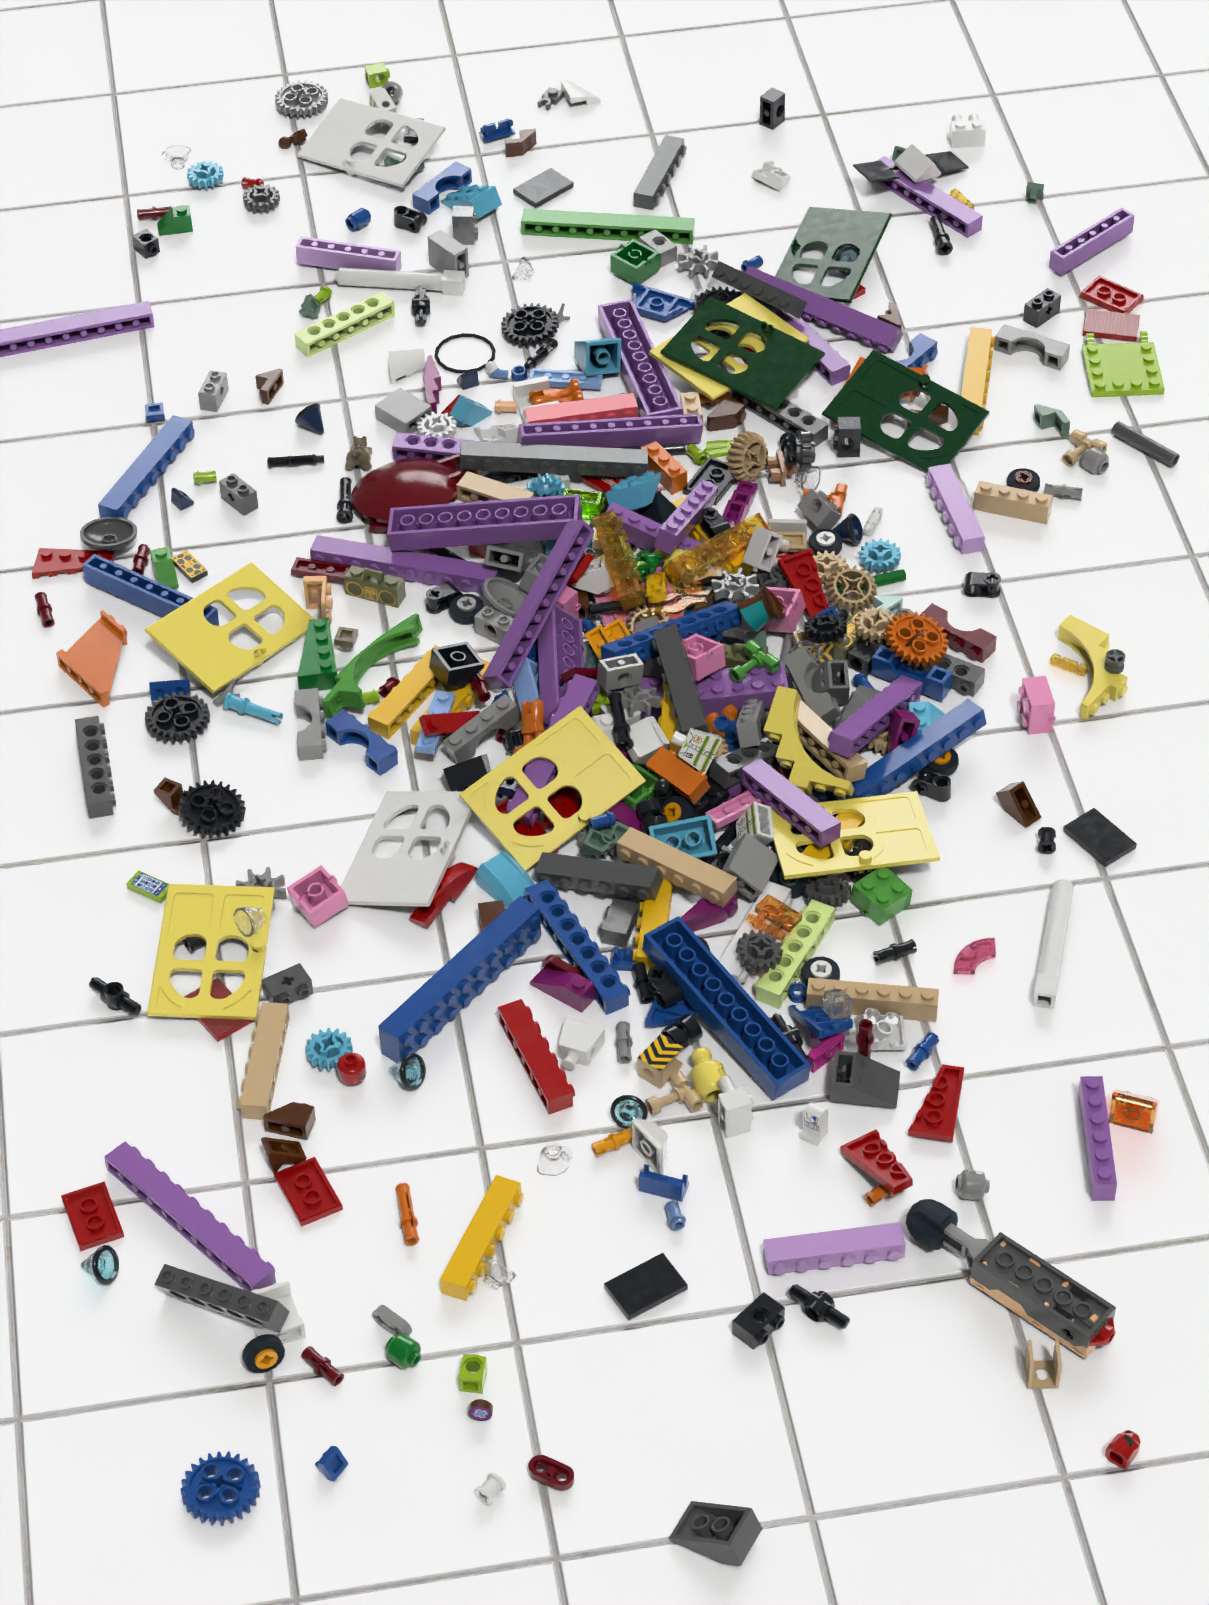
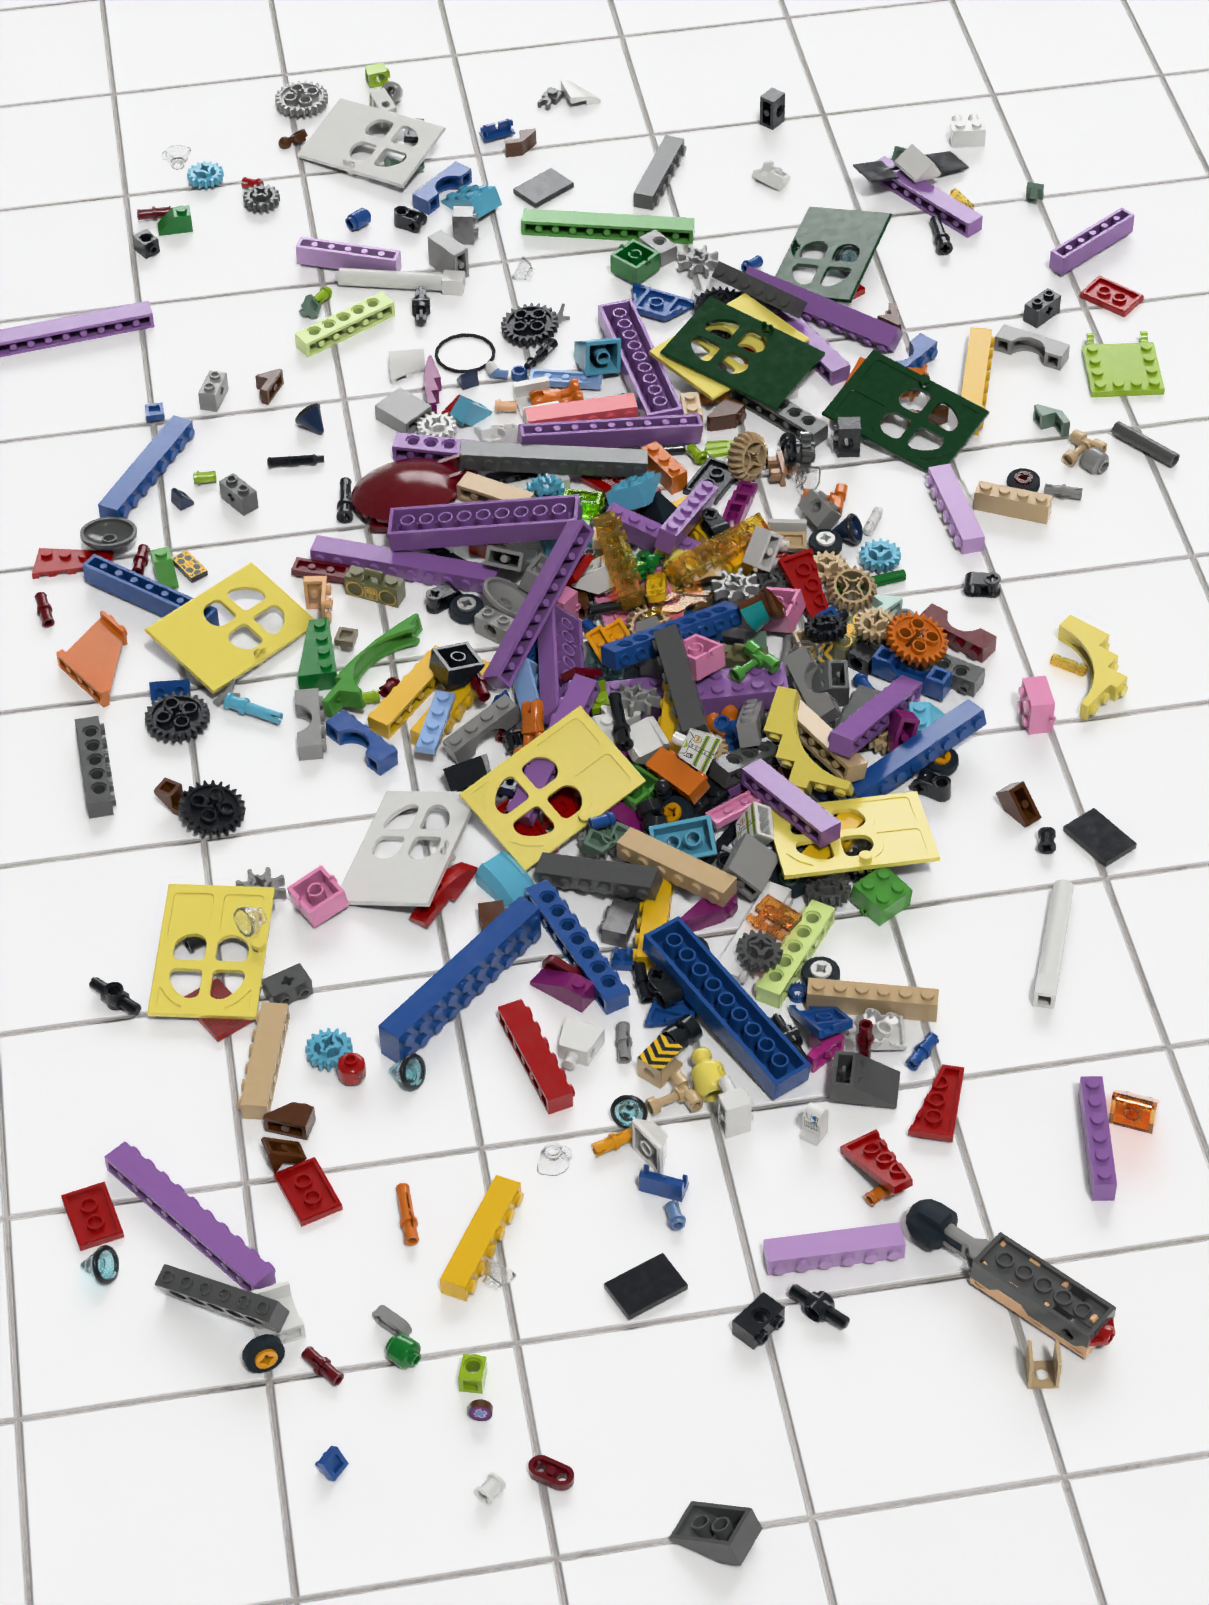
(148, 886): tile -> none
(220, 1488): blue gear -> none
(359, 454): dark tan animal -> none
(444, 723): red plate -> none
(620, 672): light grey brick -> none
(832, 1004): clear brick -> none
(894, 951): black pin -> none
(972, 1184): light grey head -> none
(974, 954): clear pink tile -> none
(1111, 325): tile -> none
(1115, 661): dark grey wheel -> none
(1123, 1449): red rock -> none

